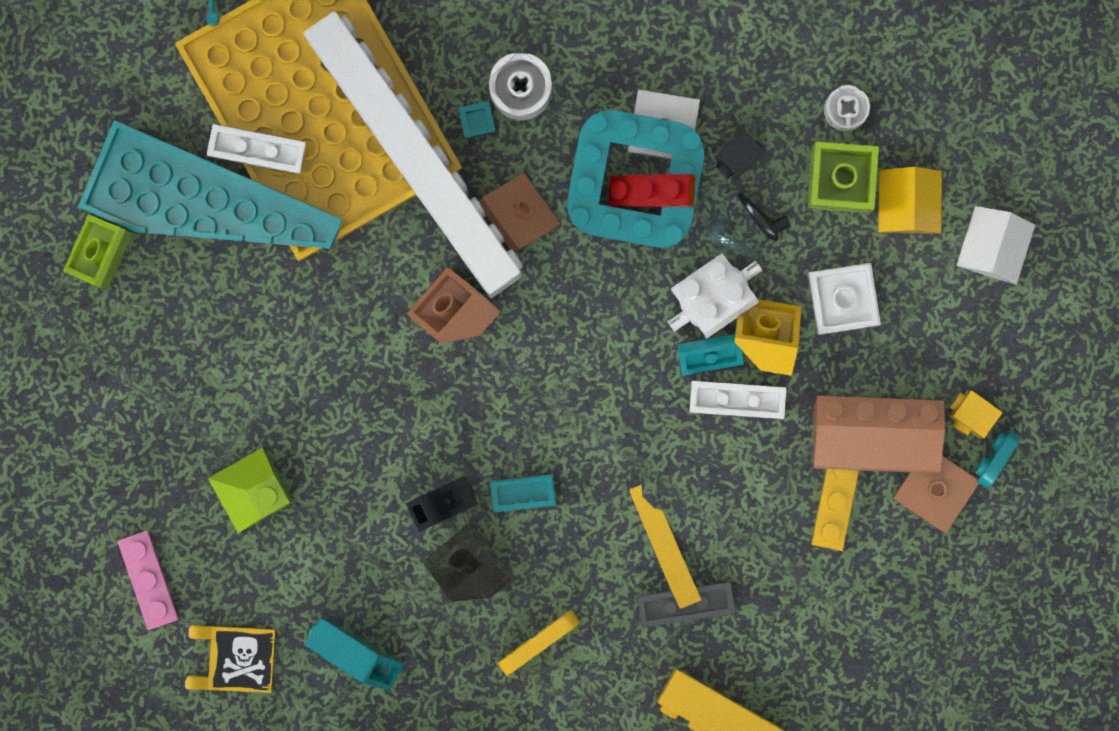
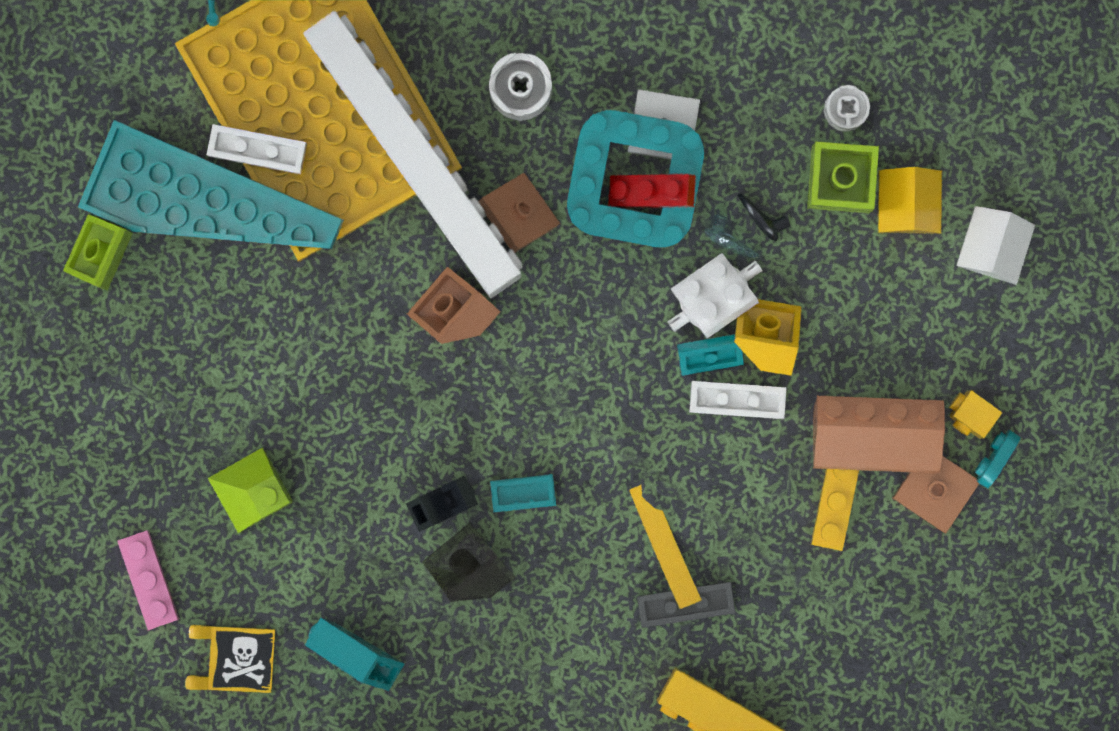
(477, 120): teal tile -> none
(540, 642): yellow beam -> none
(738, 156): black brick -> none
(844, 298): white plate -> none

